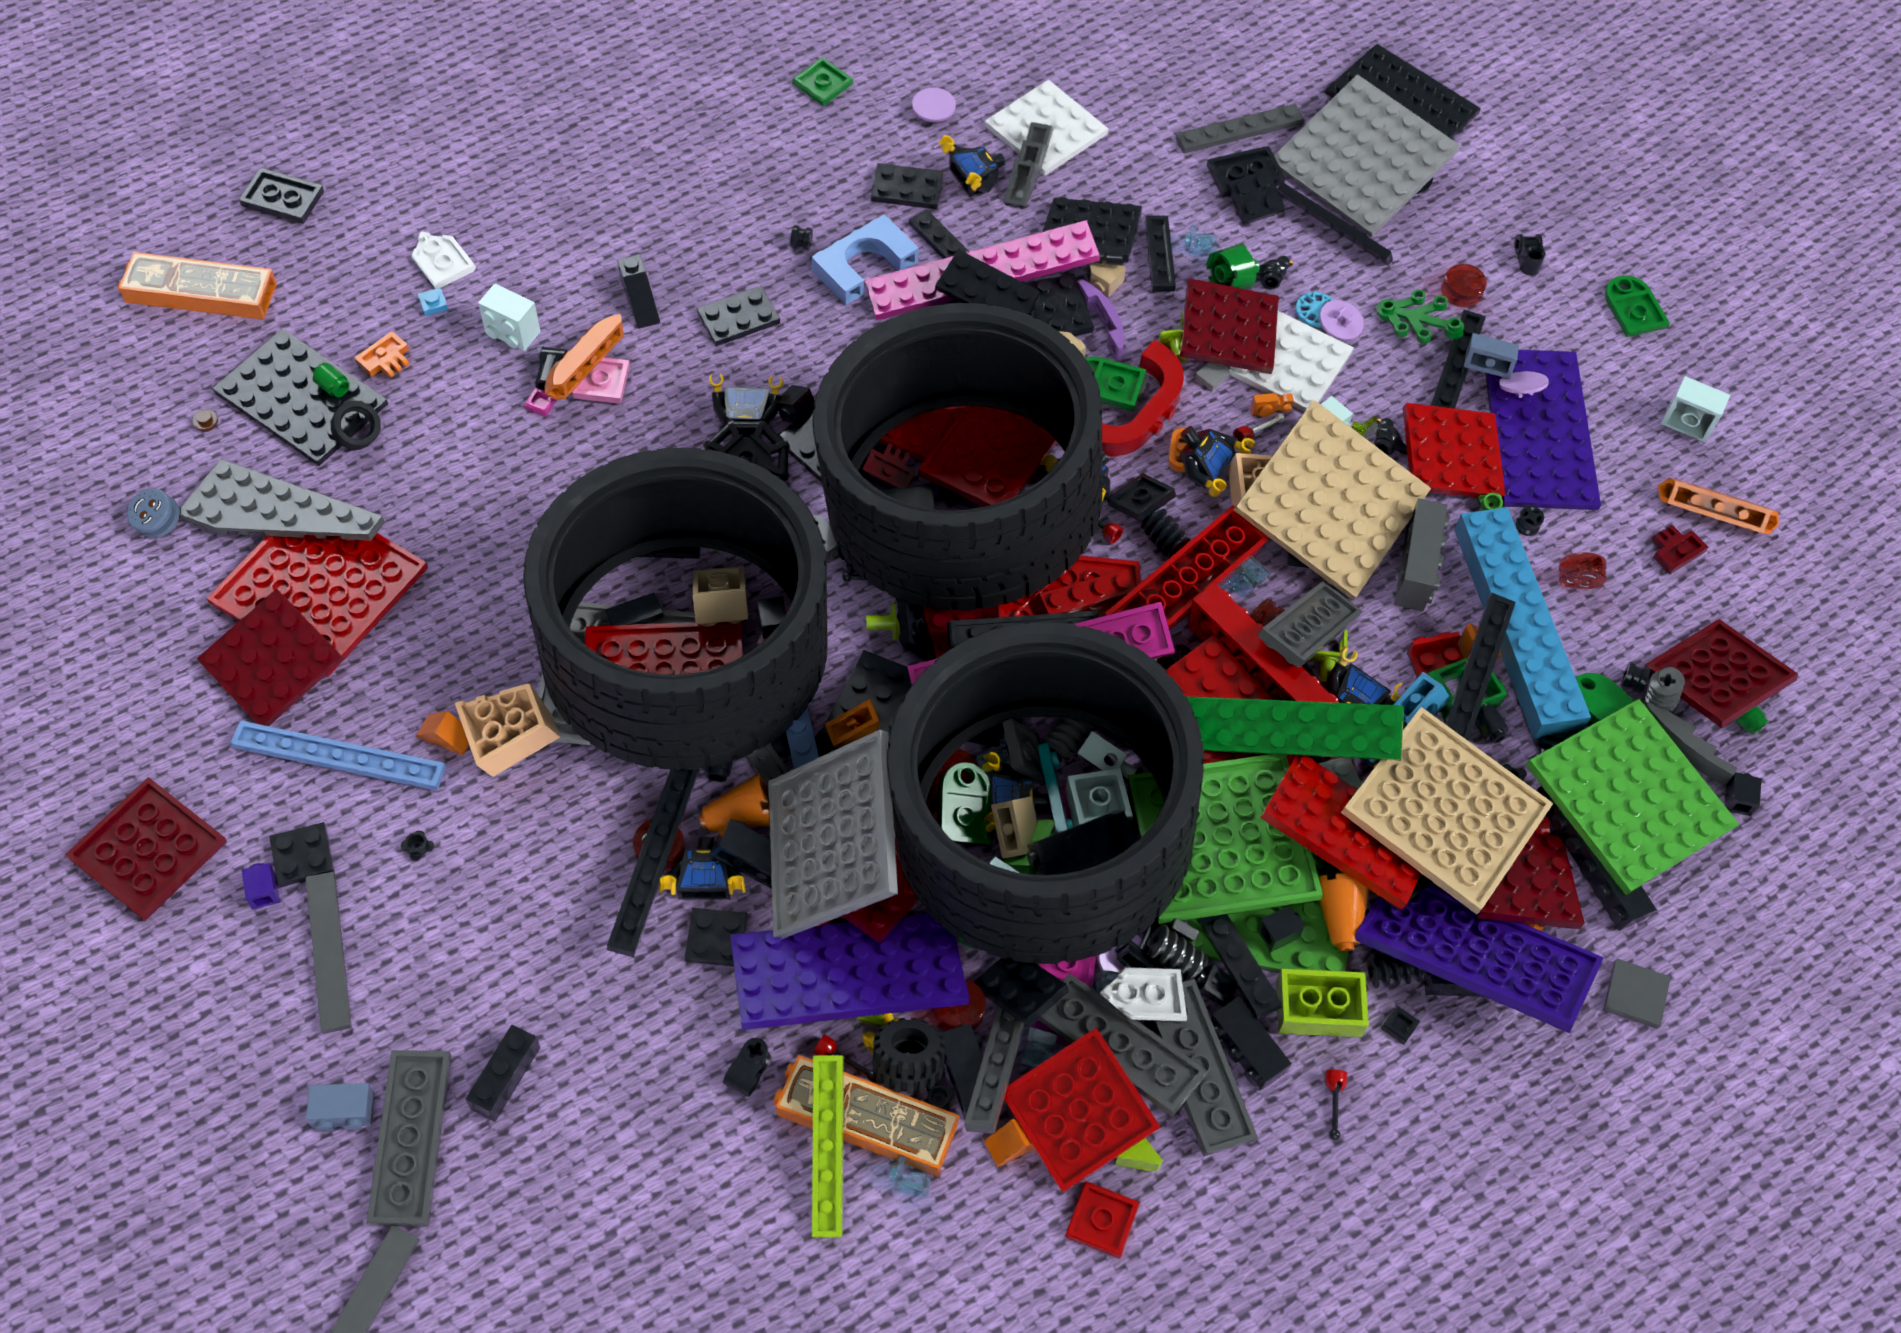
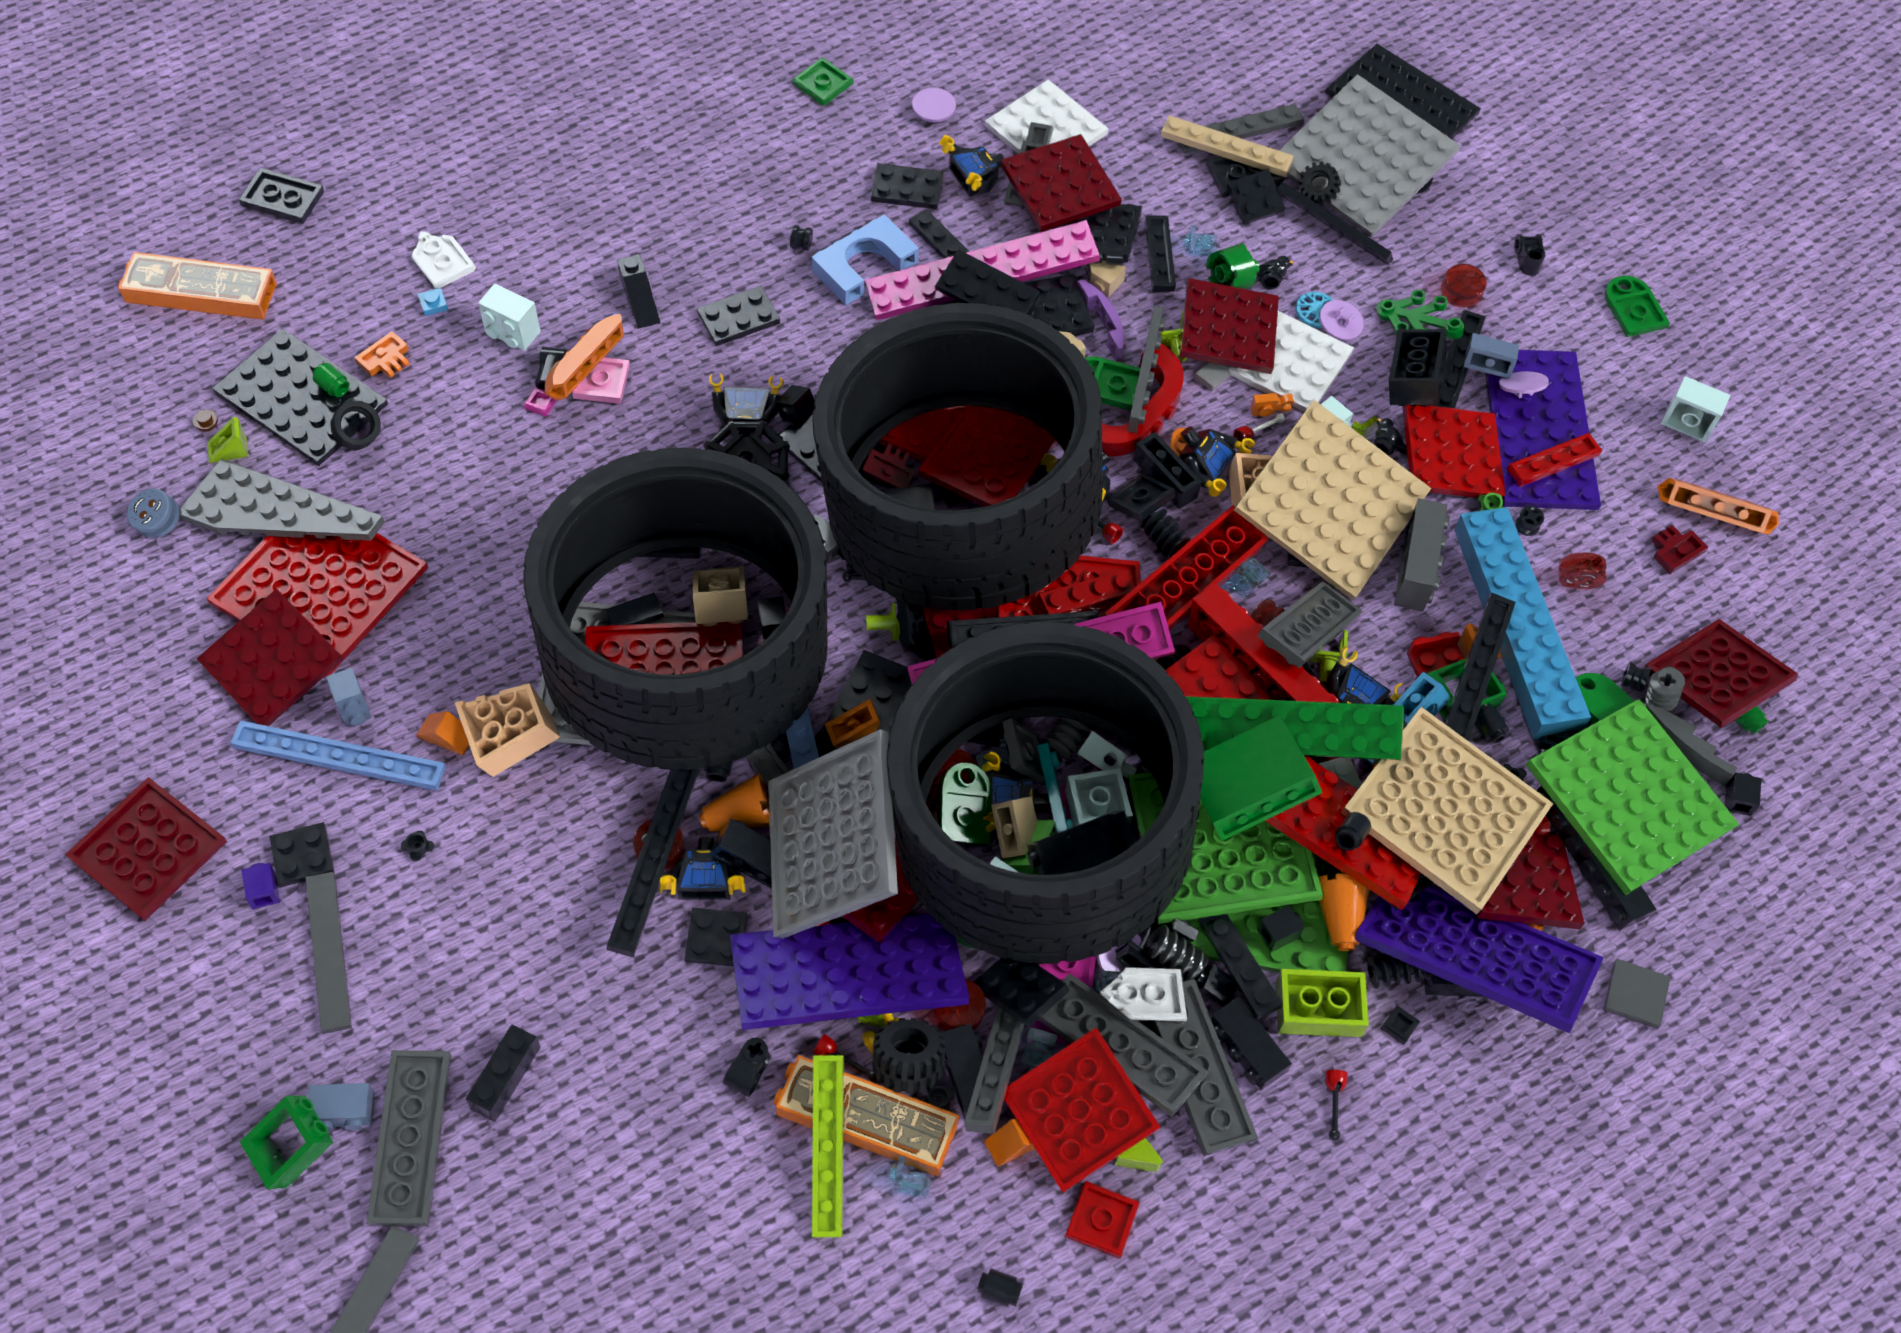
(228, 442): none -> lime slope
(265, 1156): none -> green window
(349, 697): none -> sand blue brick
(1000, 1287): none -> black brick
(1060, 182): none -> dark red plate
(1146, 377): none -> dark grey plate
(1167, 467): none -> black brick
(1227, 146): none -> tan plate
(1255, 778): none -> green panel
(1320, 171): none -> black tyre
(1352, 831): none -> black brick
(1418, 367): none -> black brick
(1554, 459): none -> red tile

